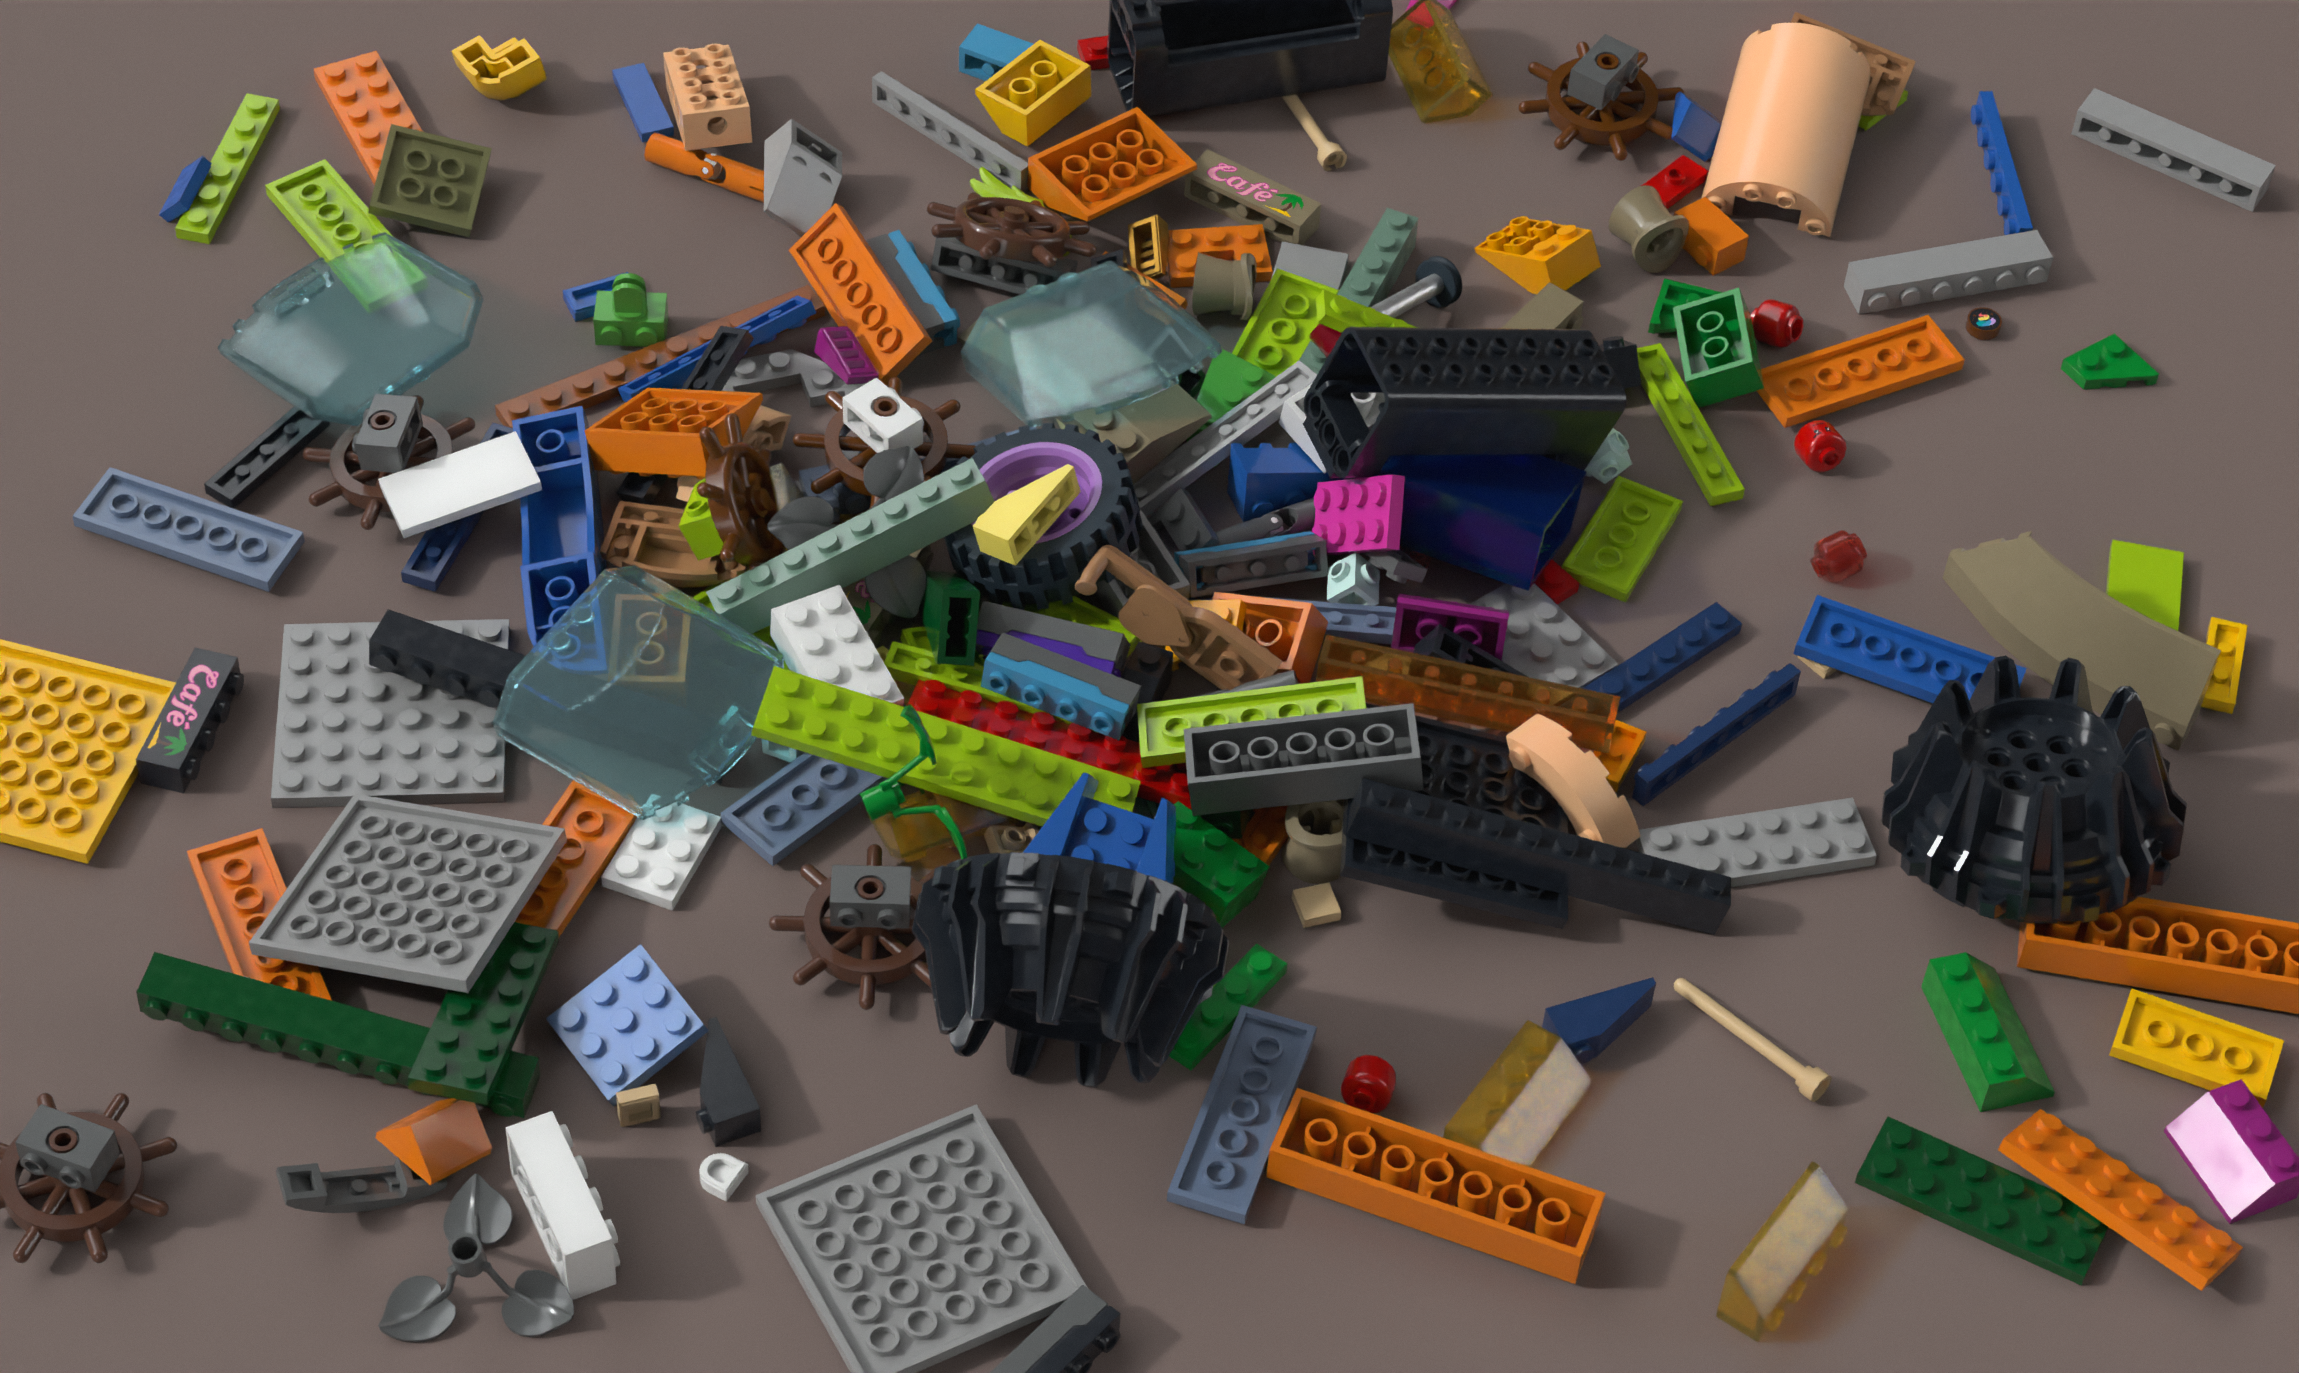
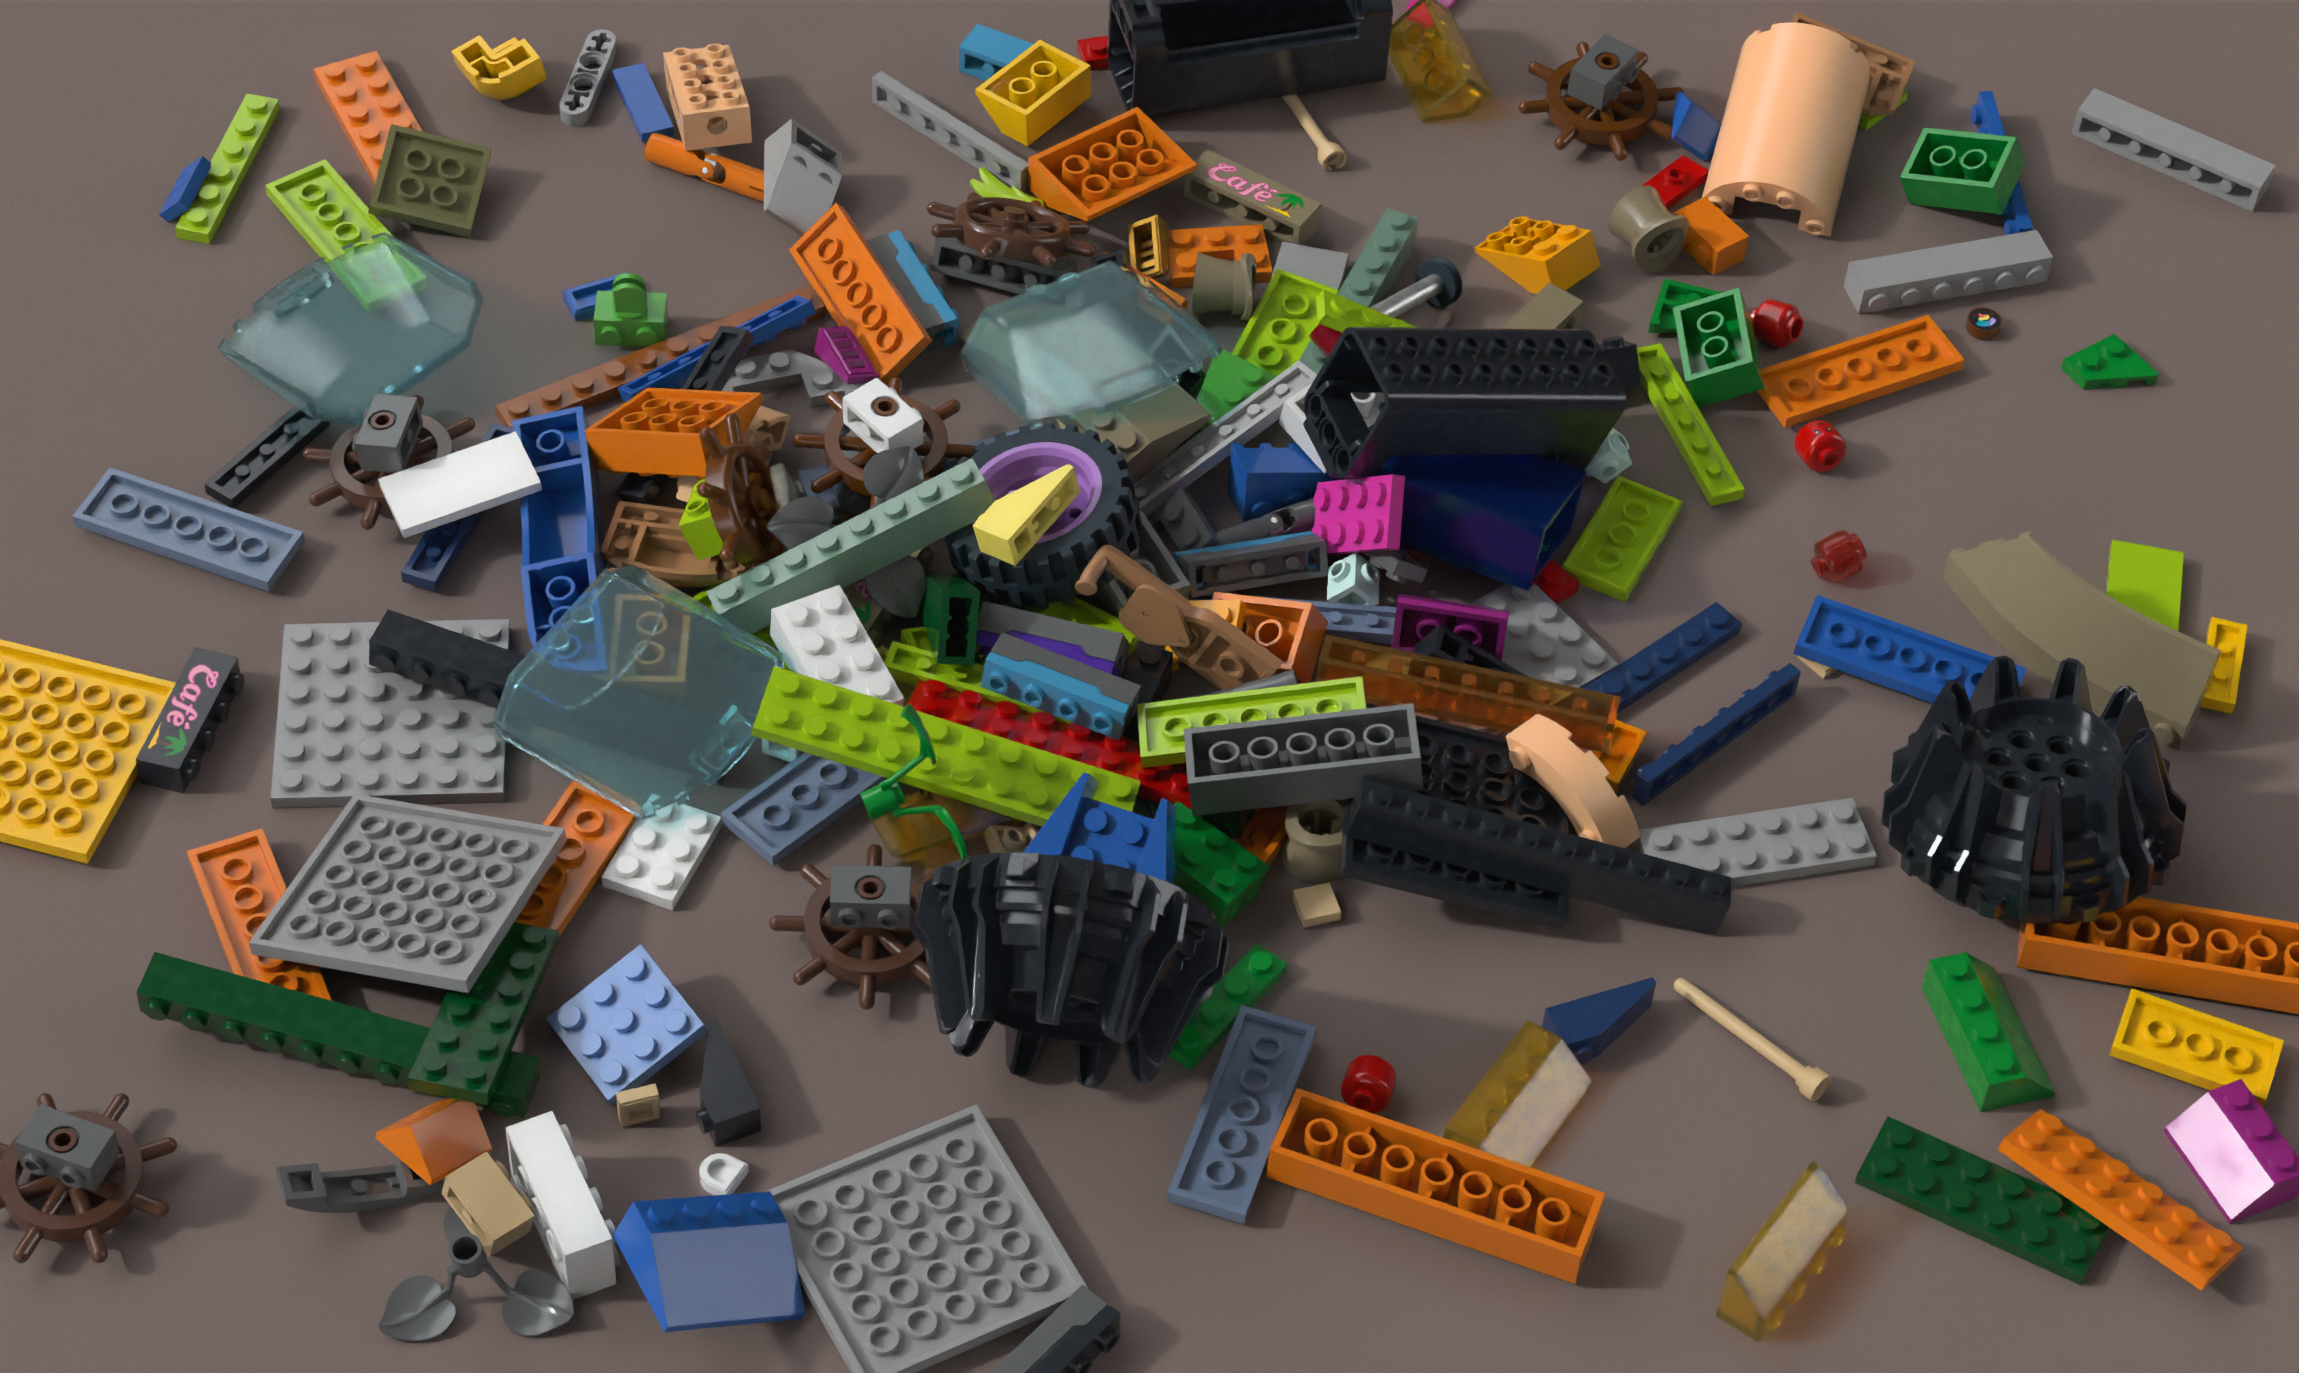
(488, 1203): none -> tan brick
(588, 77): none -> light grey beam
(712, 1260): none -> blue slope
(1963, 170): none -> green brick

